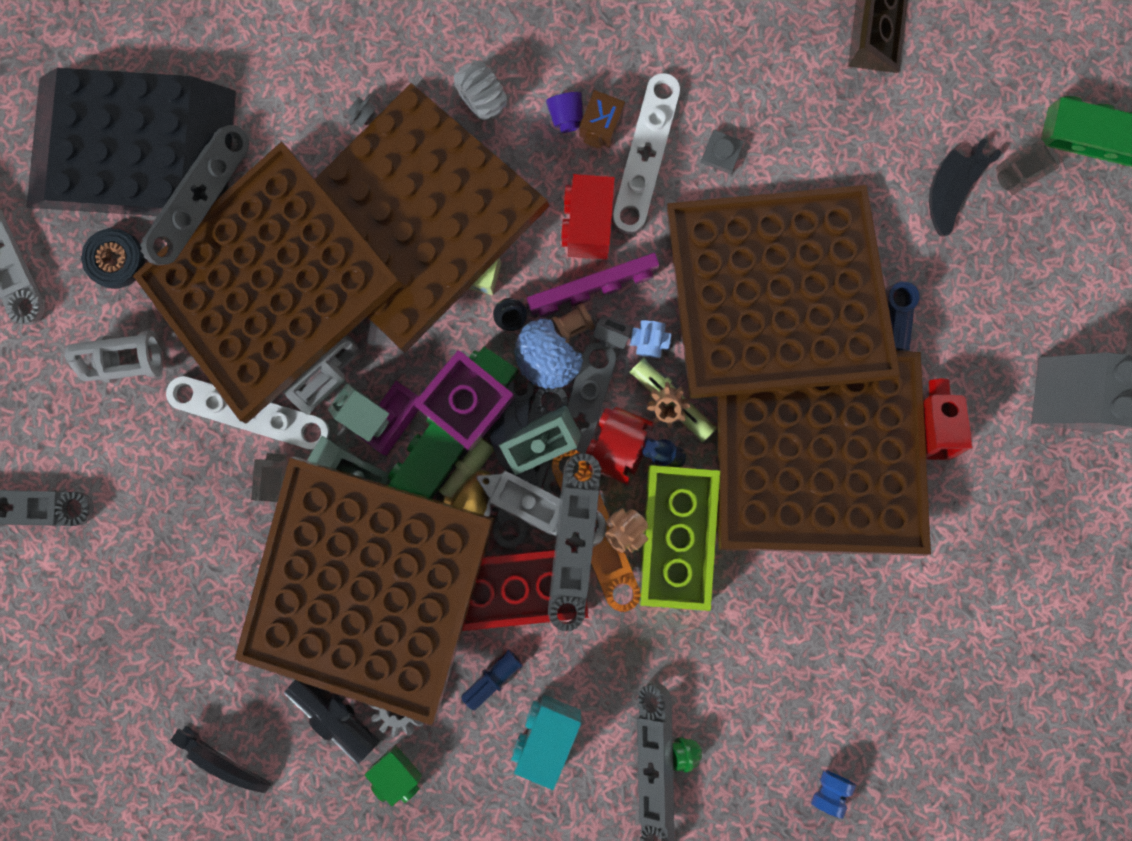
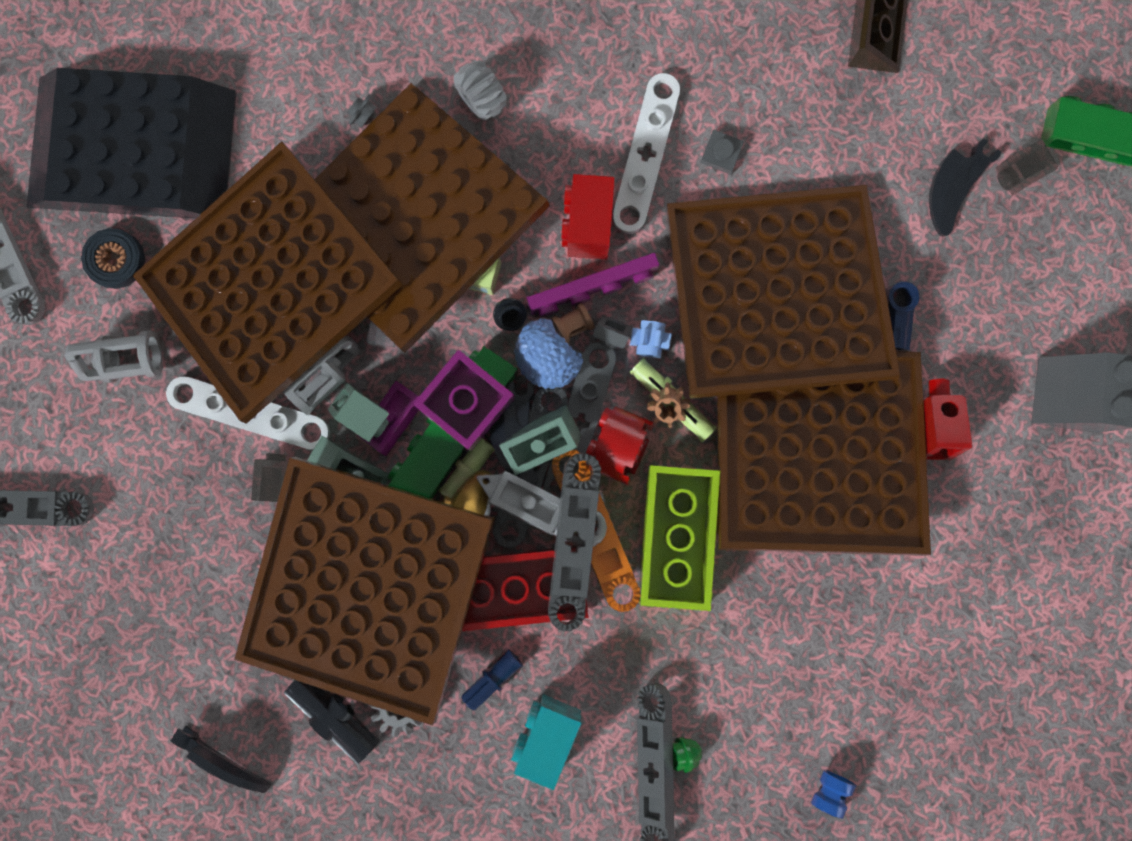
(181, 213): dark grey piece -> none
(393, 777): green brick -> none
(566, 111): dark purple hat -> none
(601, 120): reddish brown brick -> none
(626, 530): nougat gear -> none
(664, 453): dark blue axle -> none

